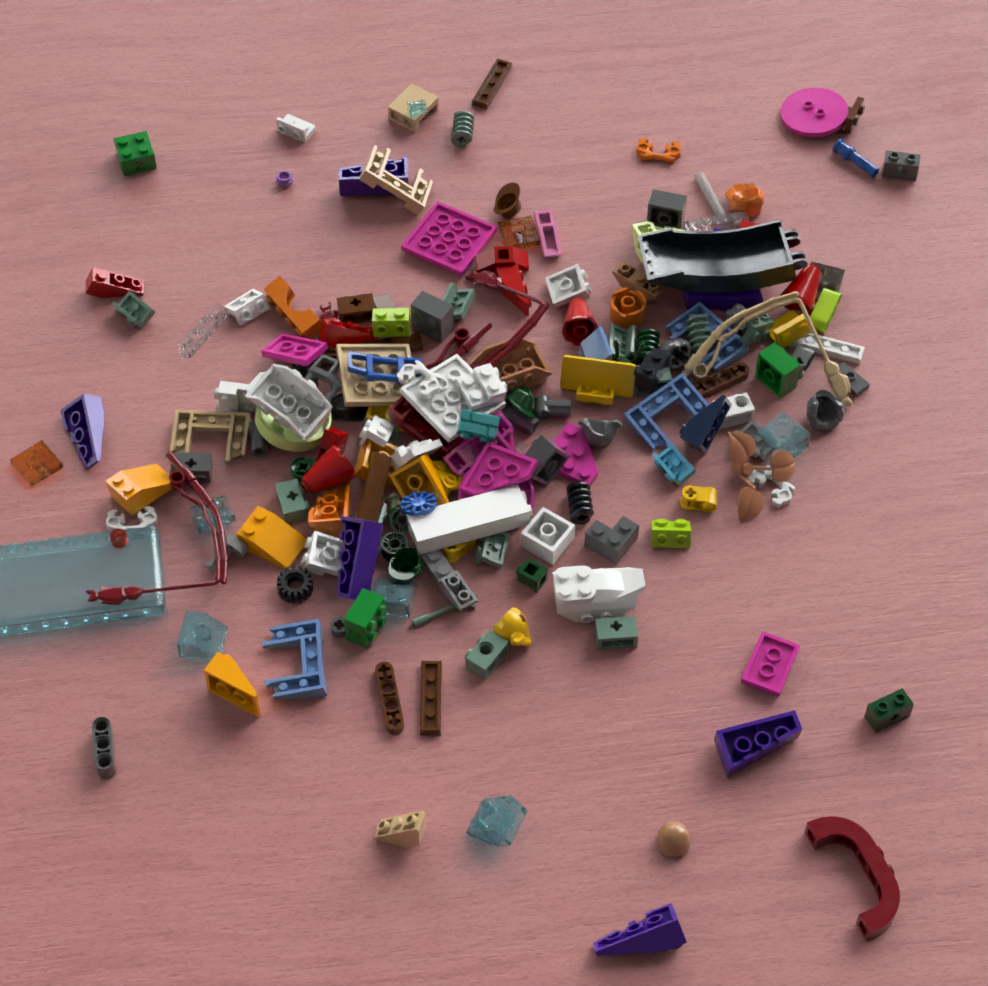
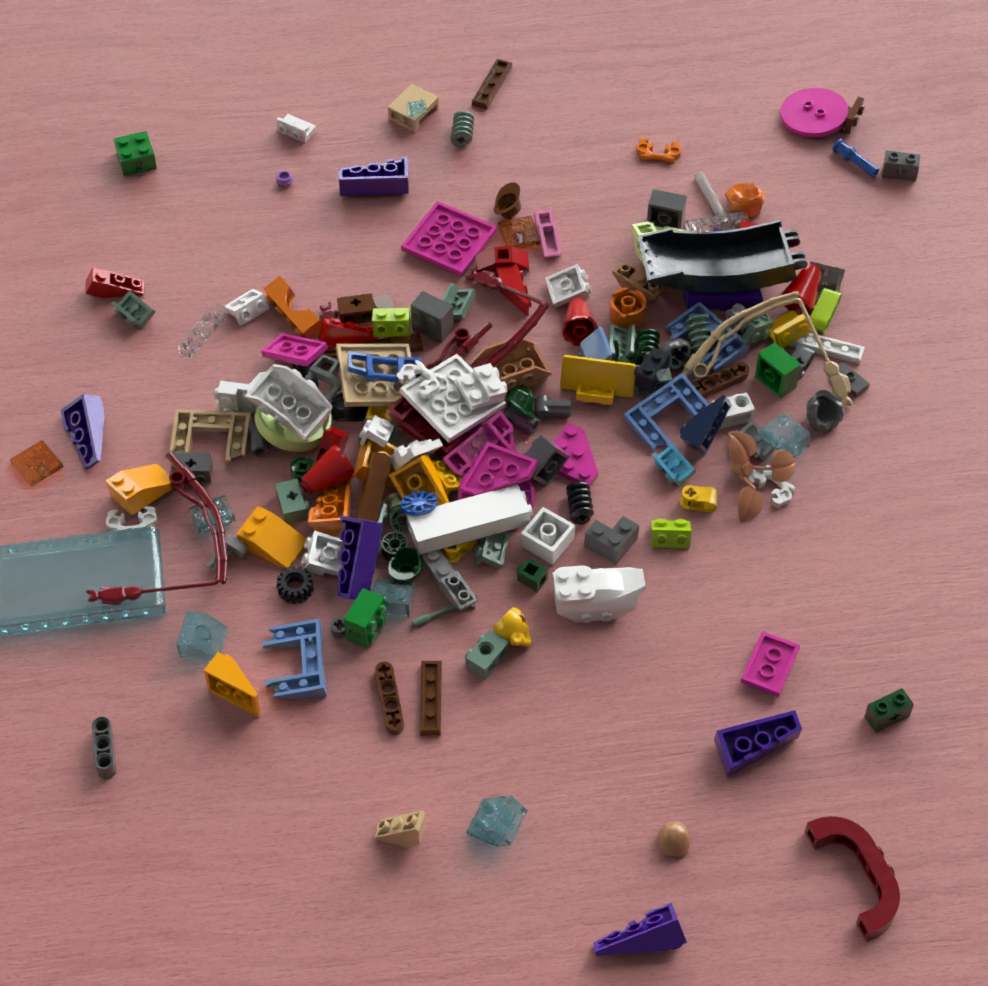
(122, 542): clear red bush -> none
(374, 173): tan wedge -> none
(477, 425): teal brick -> none
(599, 432): dark grey hair -> none
(616, 632): sand green brick -> none

